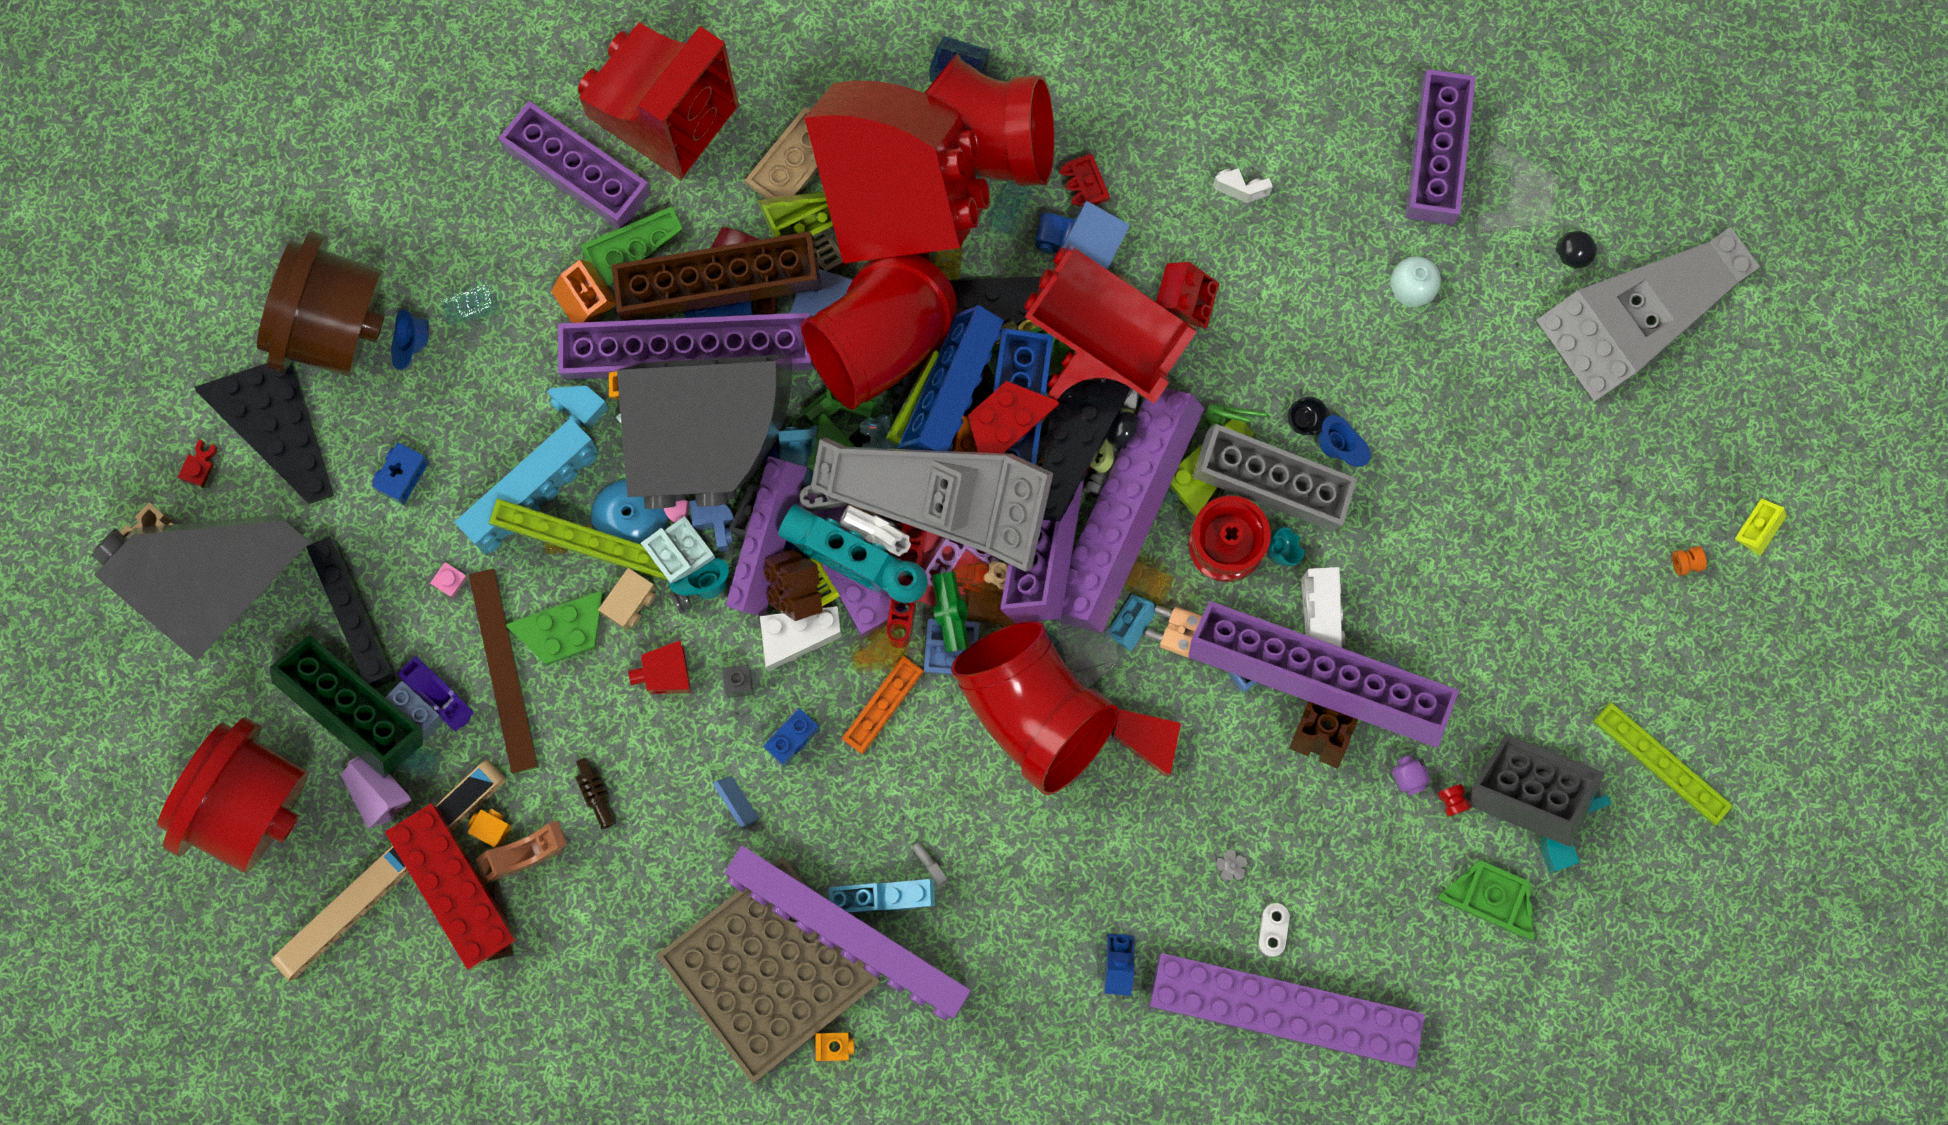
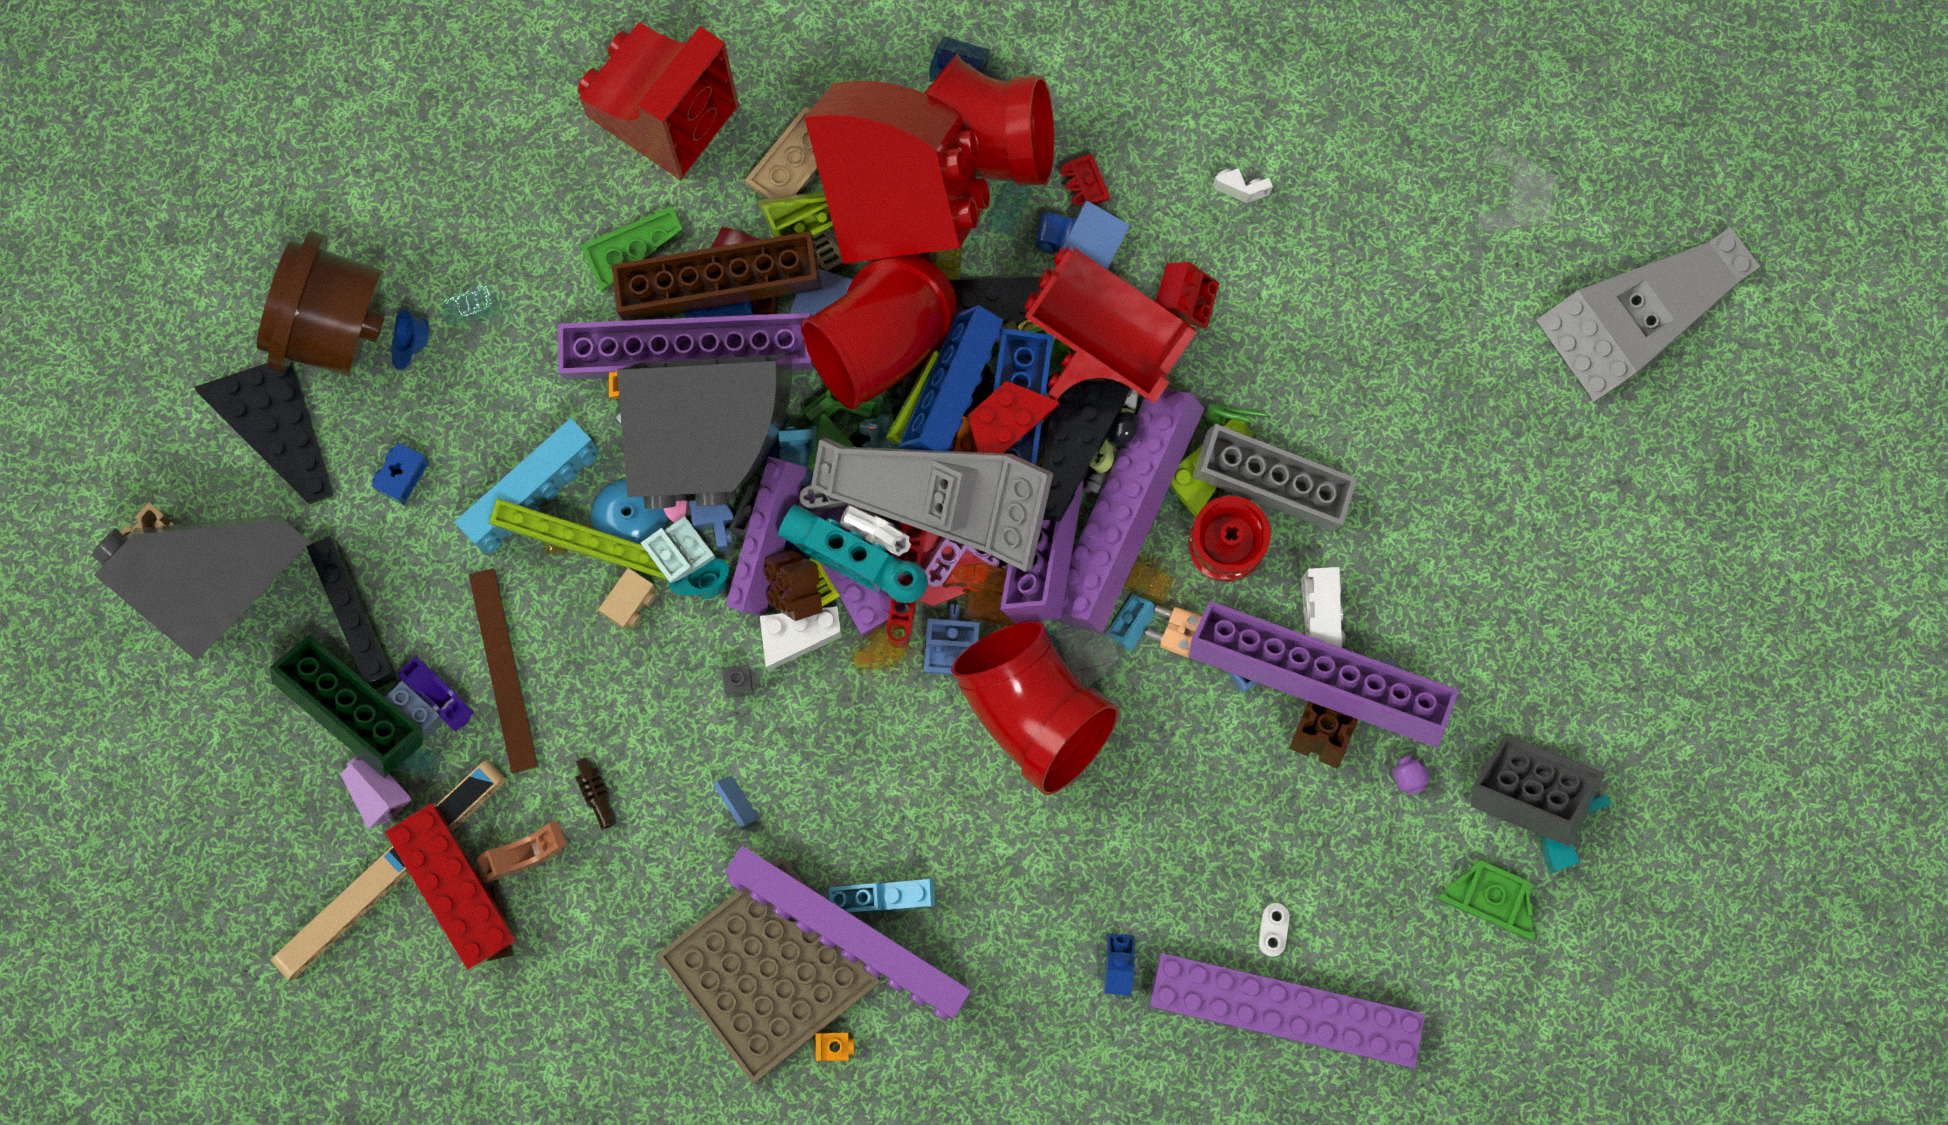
(197, 468): red plate -> none
(232, 798): red piece -> none
(448, 580): bright pink plate -> none
(489, 827): light orange brick -> none
(561, 629): bright green wing -> none
(575, 165): medium lavender brick -> none
(580, 402): medium azure slope -> none
(583, 293): orange slope -> none
(663, 670): red torso -> none
(681, 602): dark grey bush -> none
(791, 737): blue brick -> none
(882, 705): orange tile -> none
(930, 864): light grey bar -> none
(950, 611): green piece -> none
(991, 577): tan plate -> none
(1148, 738): red slope -> none
(1231, 865): light grey plant -> none
(1285, 547): teal hair -> none
(1305, 411): black hair -> none
(1343, 442): blue piece -> none
(1415, 281): light aqua cylinder -> none
(1440, 147): medium lavender brick -> none
(1454, 800): red wheel -> none
(1576, 249): black hair -> none
(1663, 763): lime tile -> none
(1689, 560): orange wheel -> none
(1761, 526): neon yellow slope -> none

